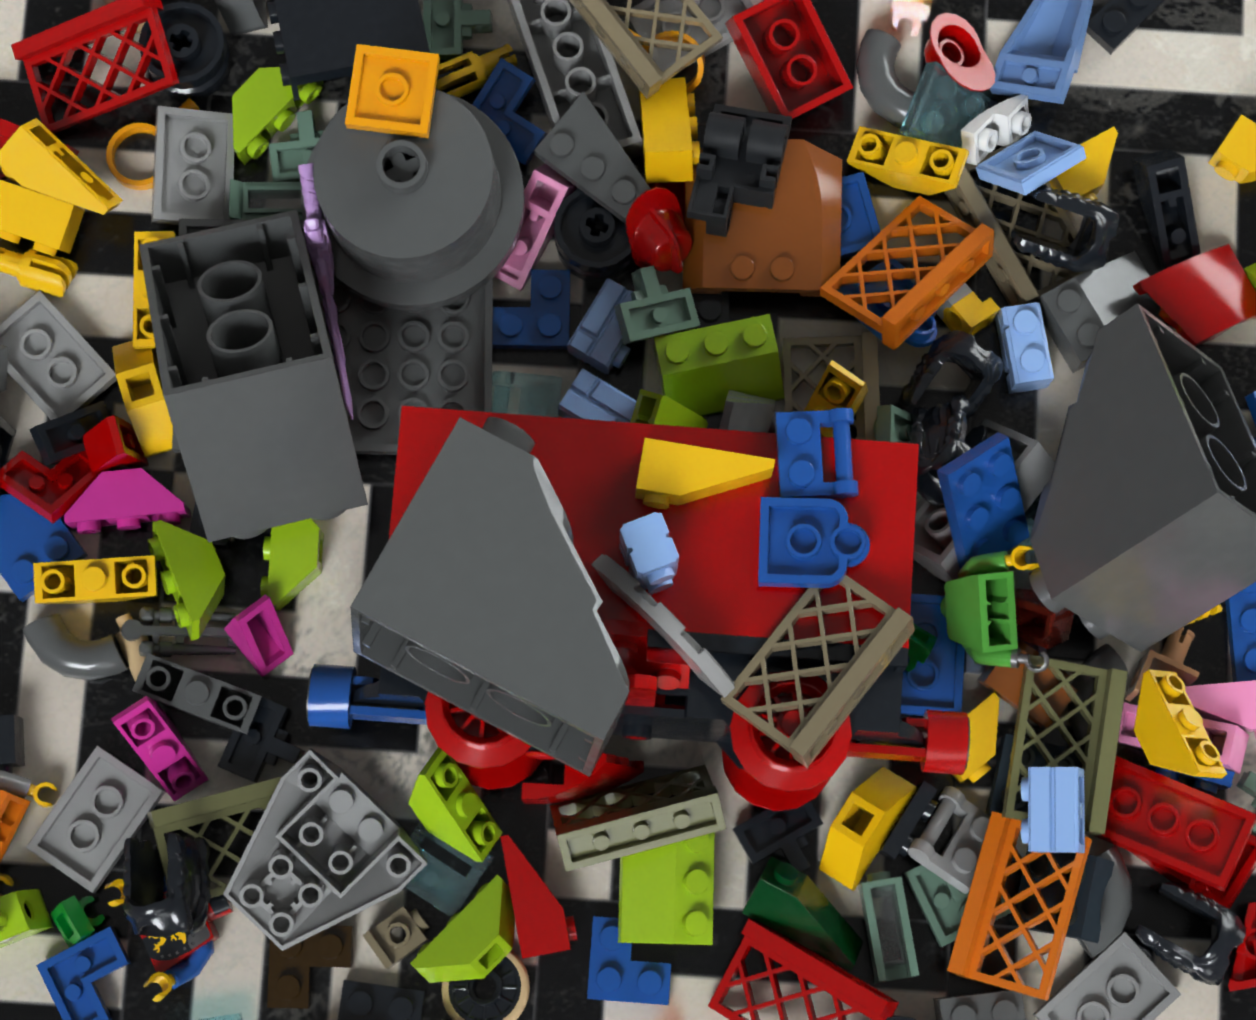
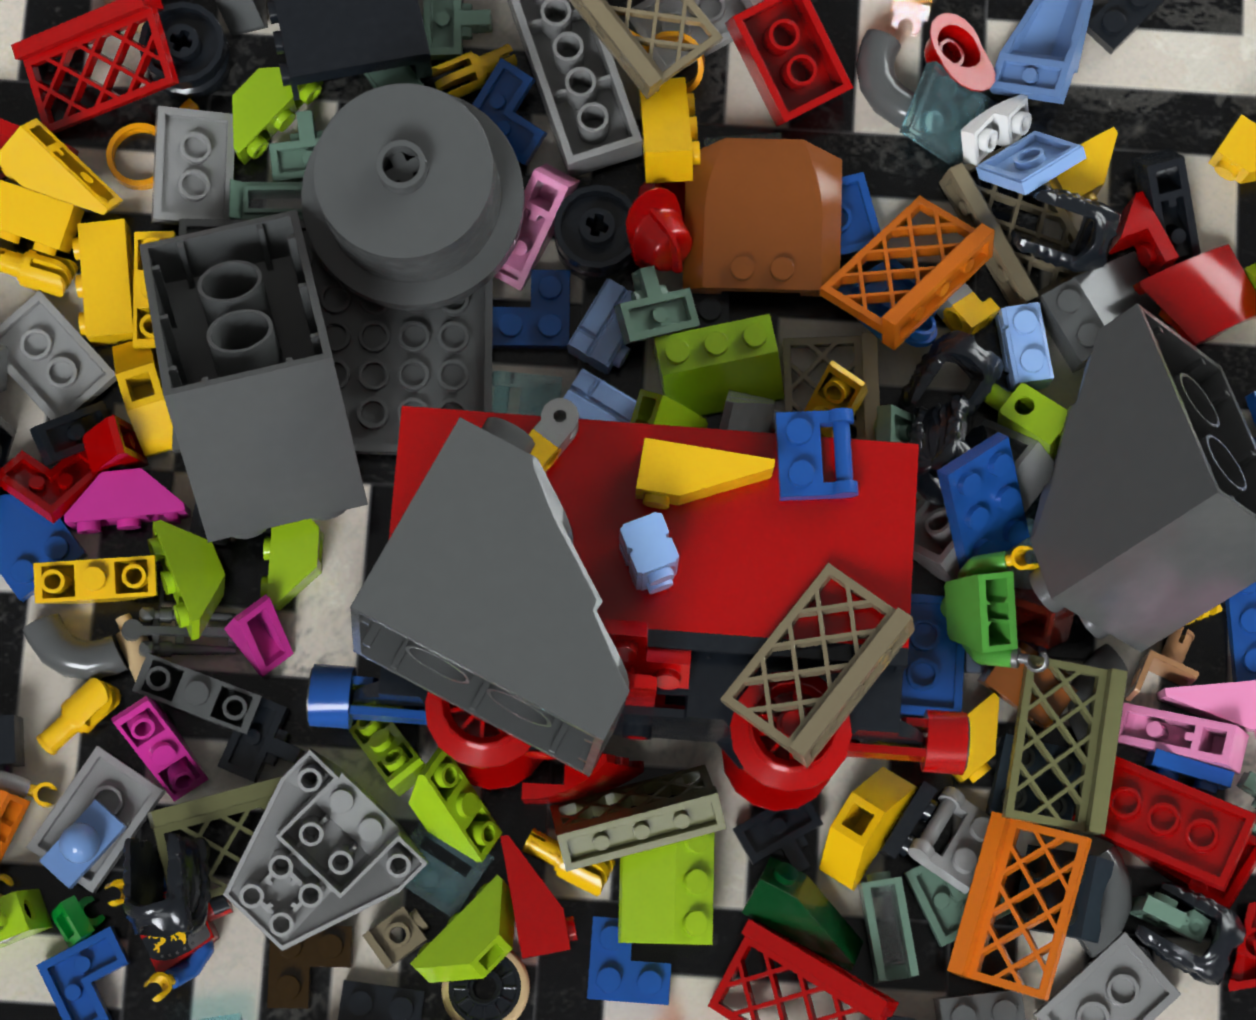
(80, 713): none -> yellow arm
(83, 844): none -> medium blue tile
(105, 281): none -> yellow brick
(321, 255): lavender sword -> none
(389, 753): none -> lime slope
(392, 91): light orange plate -> none
(554, 431): none -> light grey leg
(587, 878): none -> yellow arm
(592, 158): dark grey wing -> none
(665, 624): light grey tile -> none
(737, 164): black plate -> none
(807, 543): blue plate -> none
(907, 161): yellow slope -> none
(920, 647): green tile -> none
(1029, 414): none -> lime torso
(1054, 810): light blue brick -> none
(1144, 231): none -> red slope
(1162, 913): none -> sand green hinge
(1172, 729): yellow slope -> none

